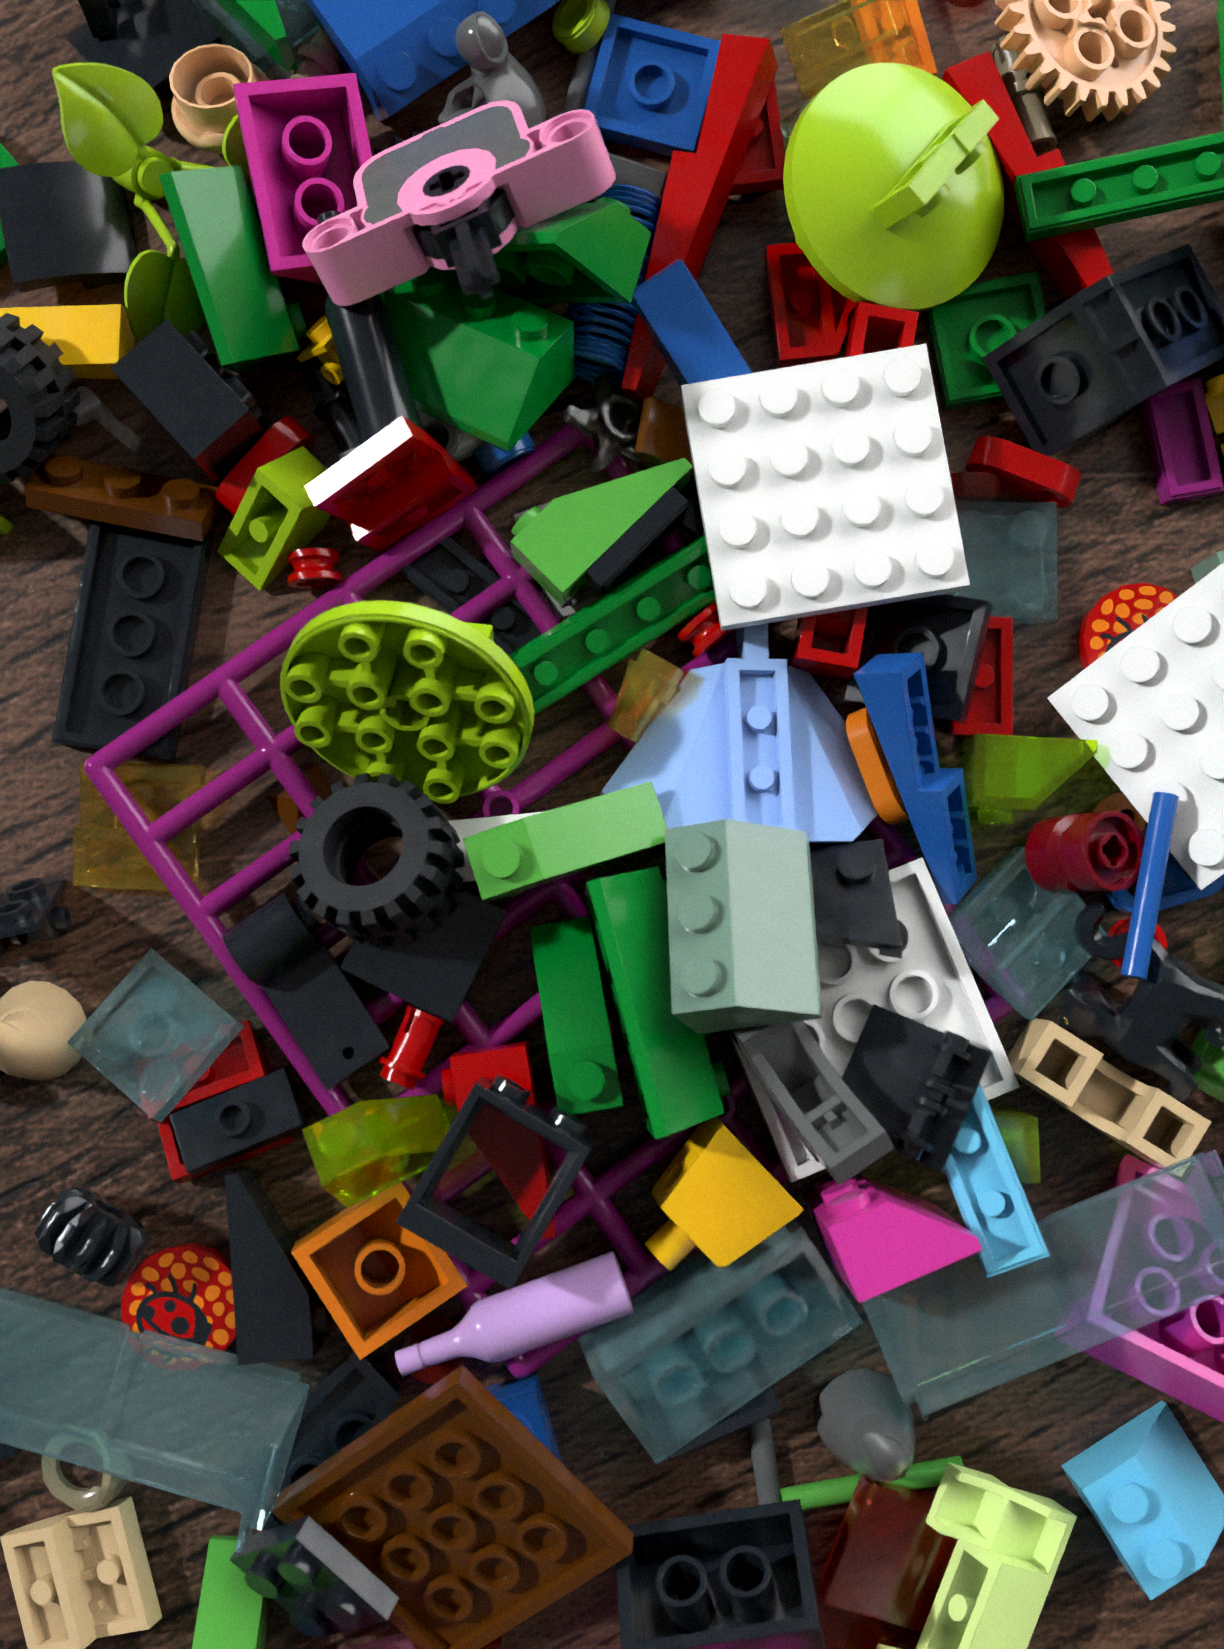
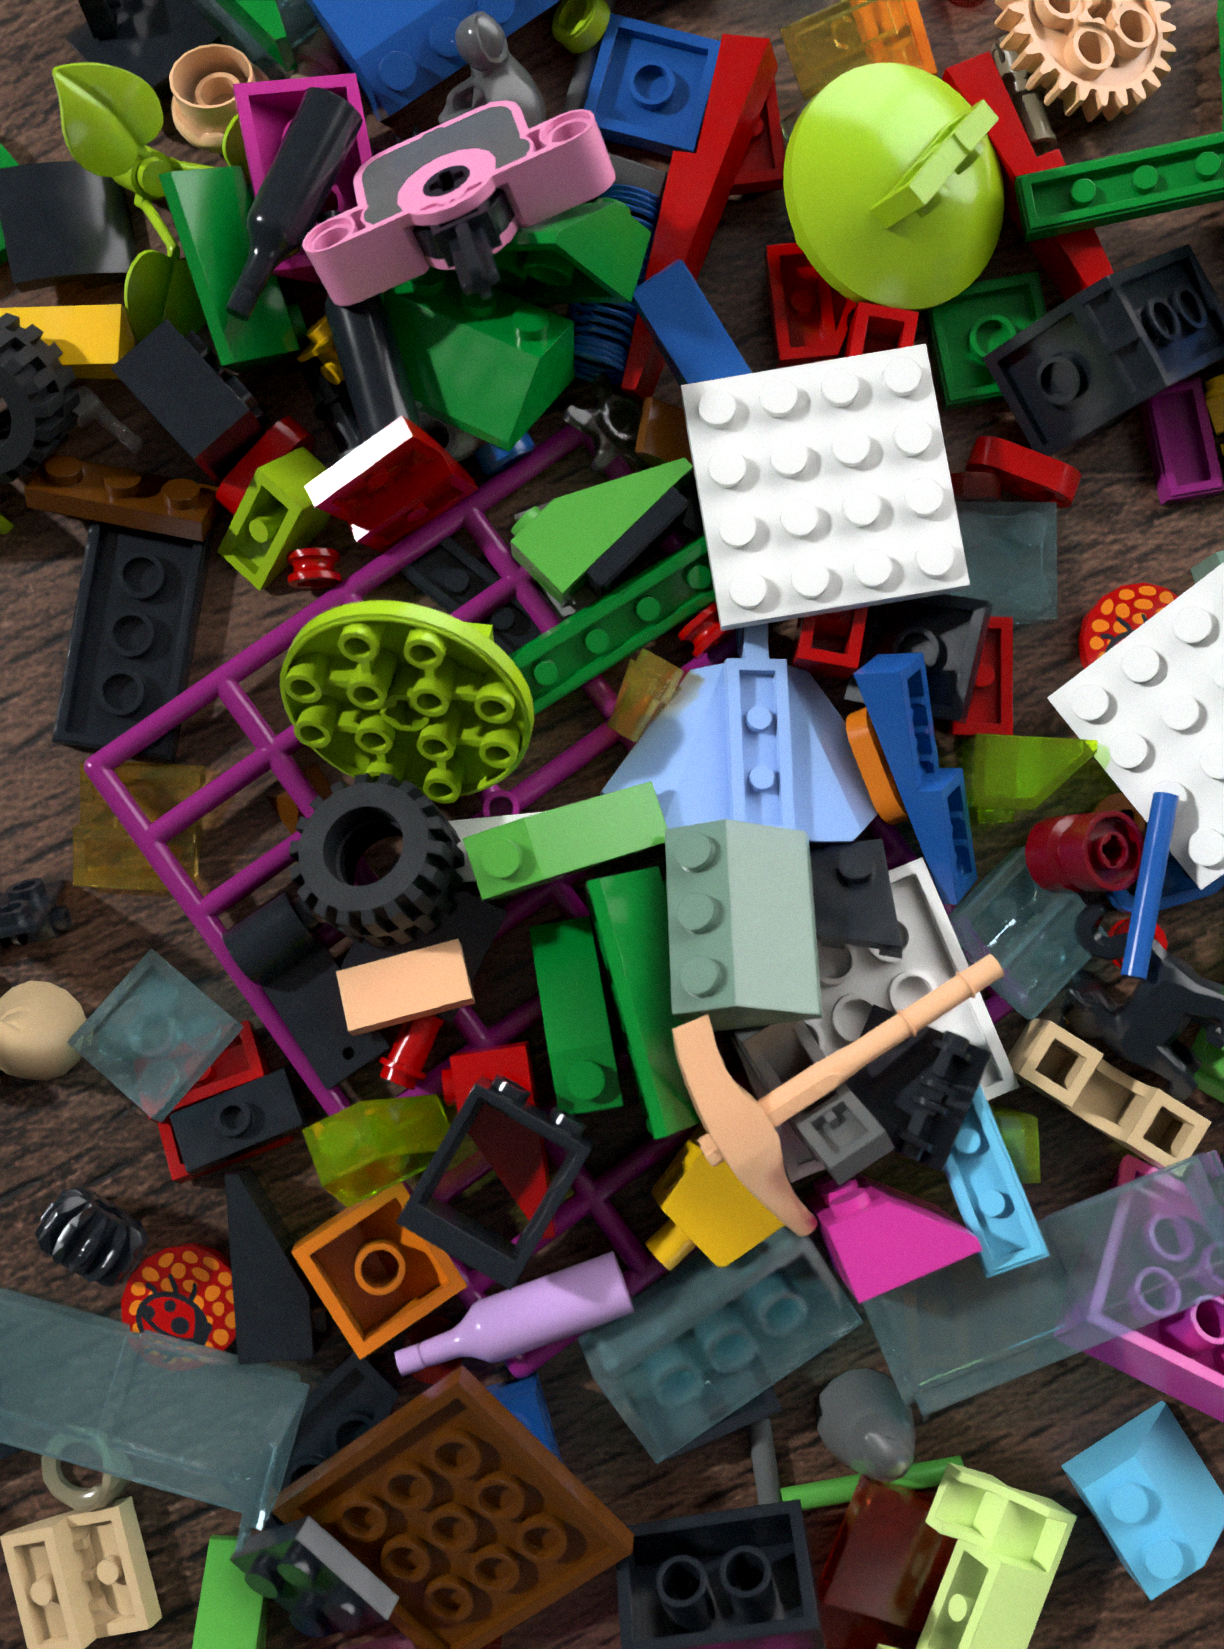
(294, 190): none -> black piece
(405, 987): none -> light nougat tile
(743, 1128): none -> light nougat piece

